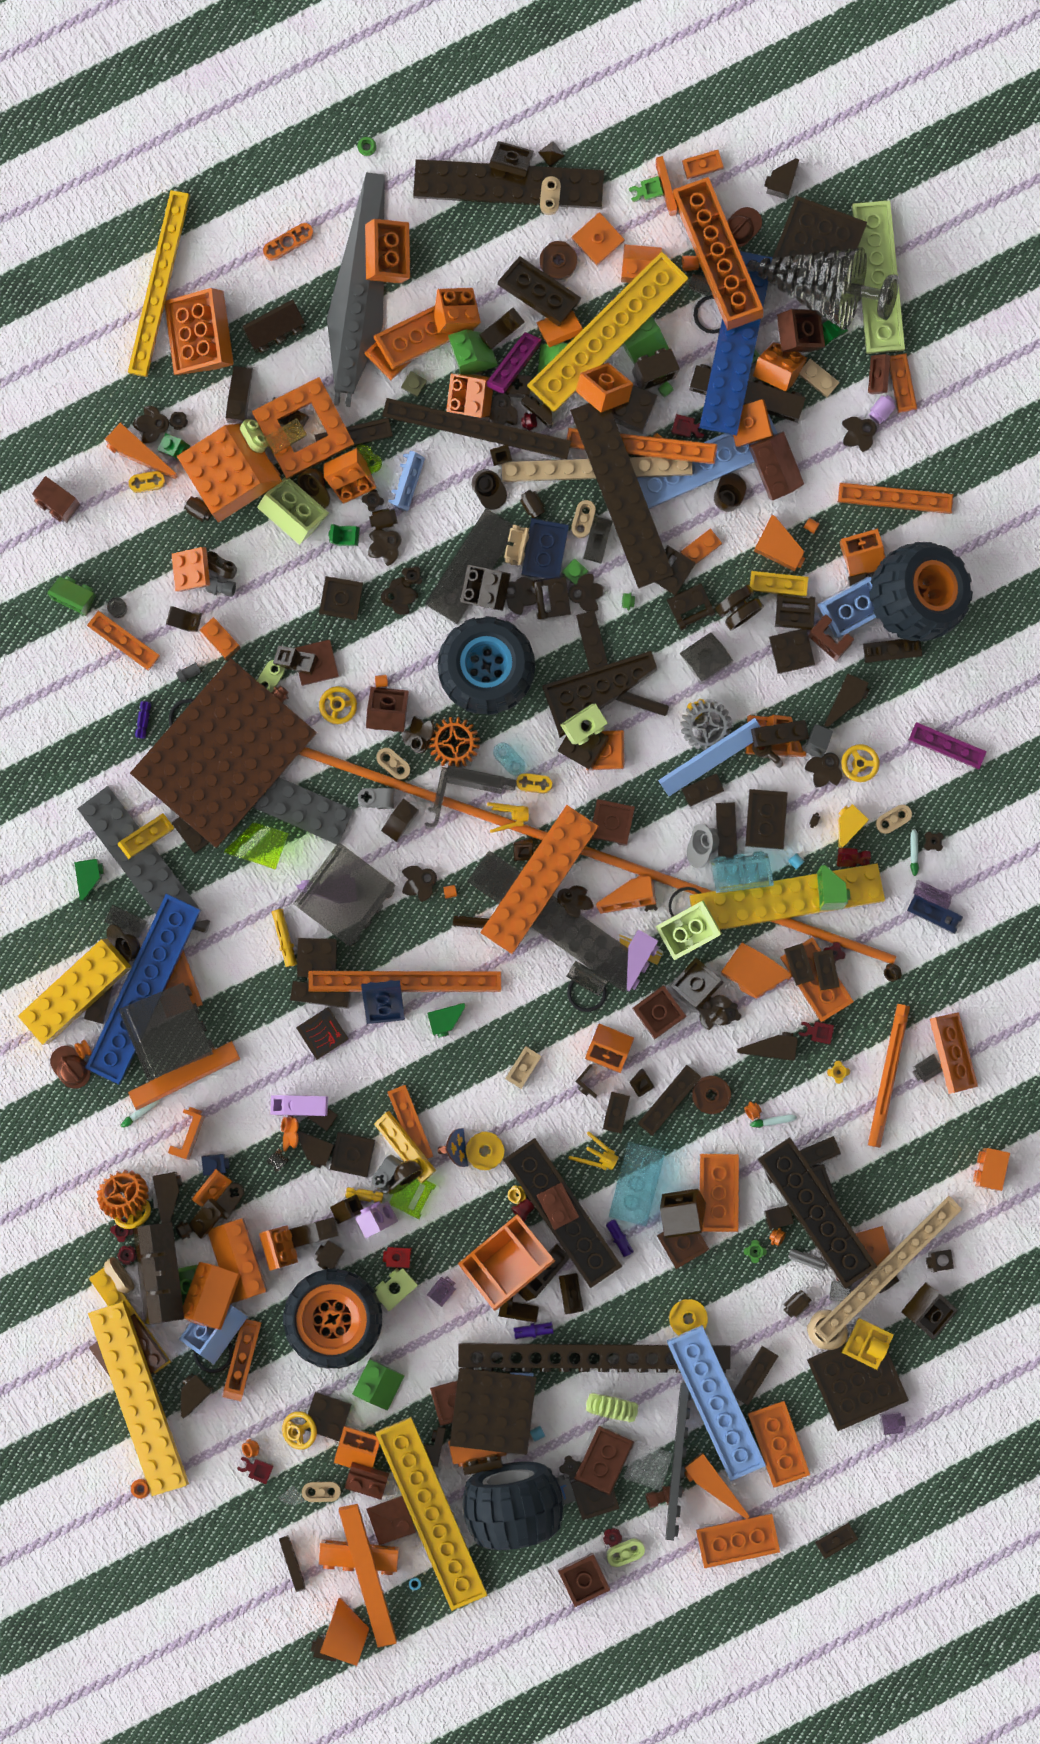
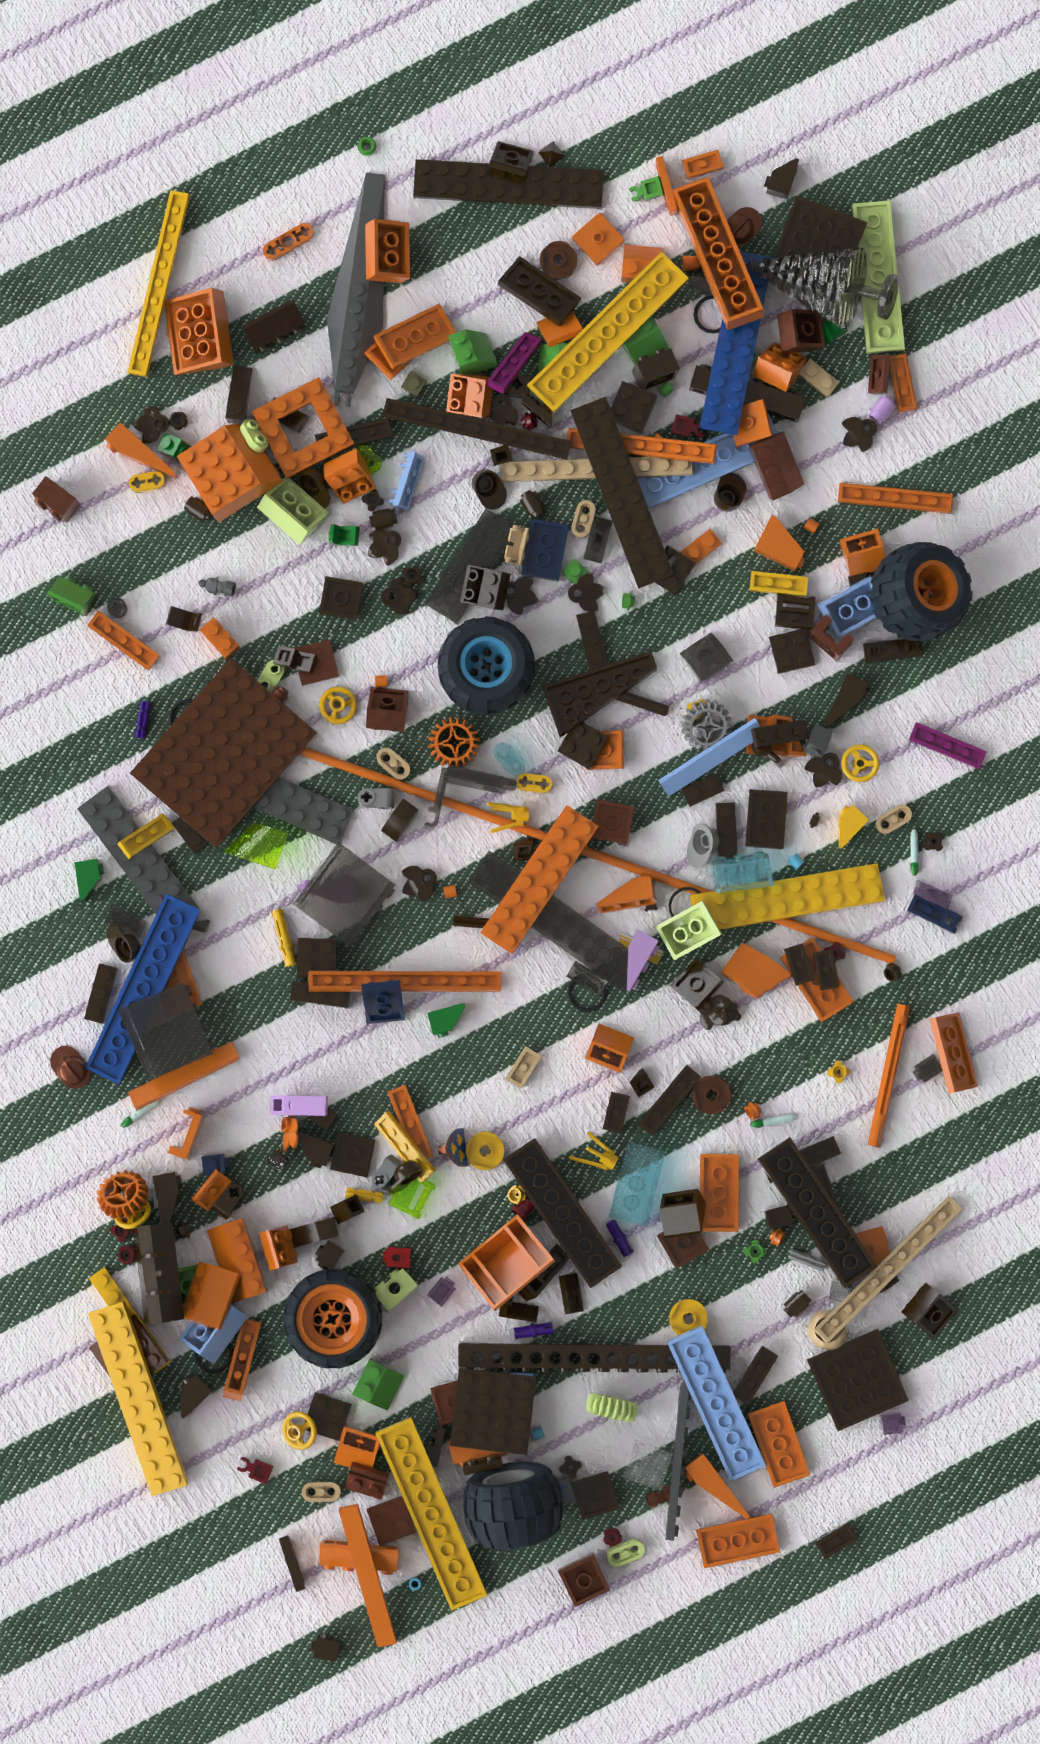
(74, 991): yellow brick -> none
(82, 1049): orange bush -> none
(119, 1275): tan plate -> none
(136, 1493): orange plate -> none
(188, 672): dark grey pin -> none
(190, 569): orange plate -> none
(206, 1218): dark brown plate -> none
(221, 566): dark brown plate -> none
(250, 1448): orange plate -> none
(285, 436): clear yellow plate -> none
(292, 1496): clear tile -> none
(322, 1033): dark brown tile -> none
(345, 1635): orange slope -> none
(376, 1218): lavender brick -> none
(418, 733): dark brown plate -> none
(456, 310): orange slope -> none
(501, 328): dark brown bracket -> none
(551, 195): tan plate -> none
(557, 594): dark brown plate -> none
(557, 1206): copper plate -> none
(573, 728): yellowish green brick -> none
(574, 900): dark brown plate -> none
(583, 1088): dark brown bracket -> none
(604, 387): orange brick -> none
(604, 1460): copper tile -> none
(659, 1012): copper brick -> none
(688, 600): dark brown plate -> none
(737, 605): dark brown wheel -> none
(776, 1047): dark brown slope -> none
(820, 1032): dark red plate -> none
(831, 890): bright green slope -> none
(850, 857): dark red plate -> none
(867, 1343): yellow plate -> none
(932, 1263): dark brown bracket -> none
(991, 1169): orange brick -> none

